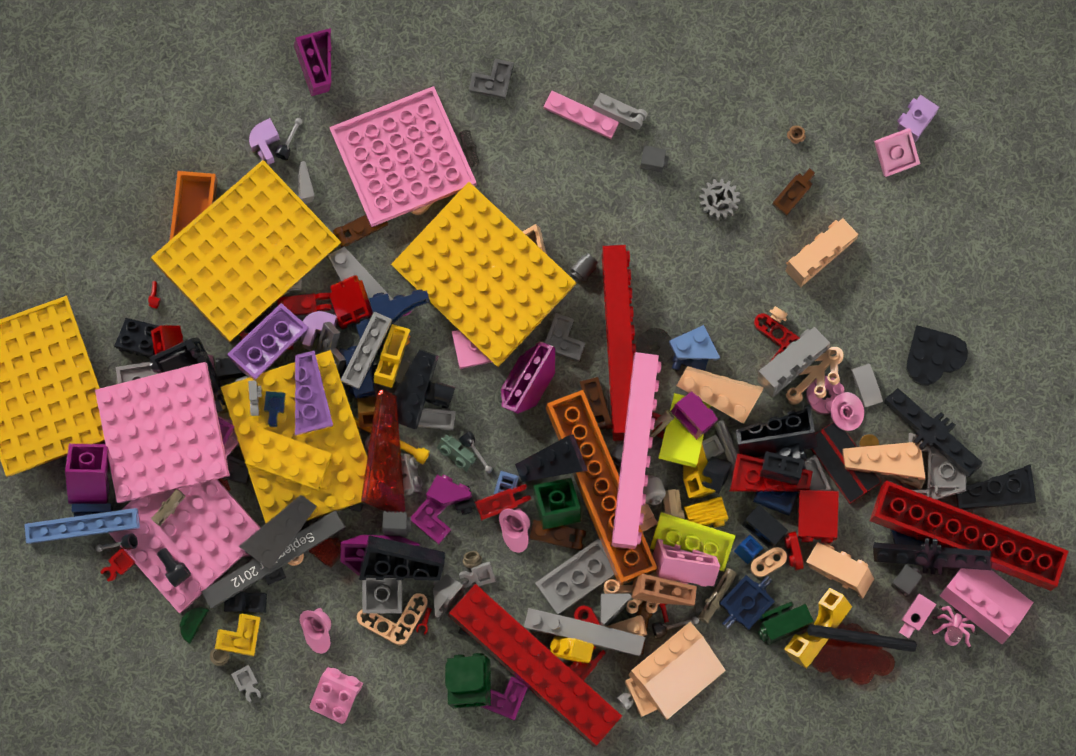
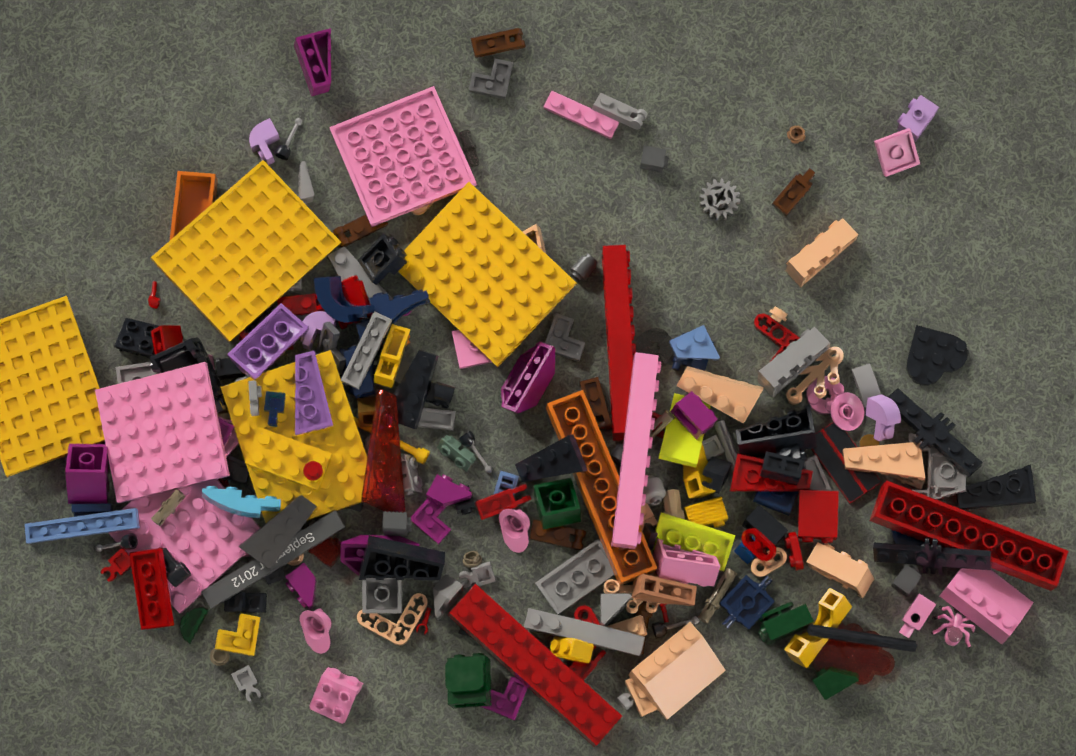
(151, 589): none -> red tile
(231, 501): none -> medium azure slope
(304, 584): none -> magenta slope
(313, 470): none -> red plate
(334, 302): none -> dark blue arch
(383, 258): none -> black plate
(497, 42): none -> reddish brown plate
(650, 535): none -> black tile
(758, 546): none -> red plate
(833, 680): none -> dark green slope
(886, 415): none -> lavender brick

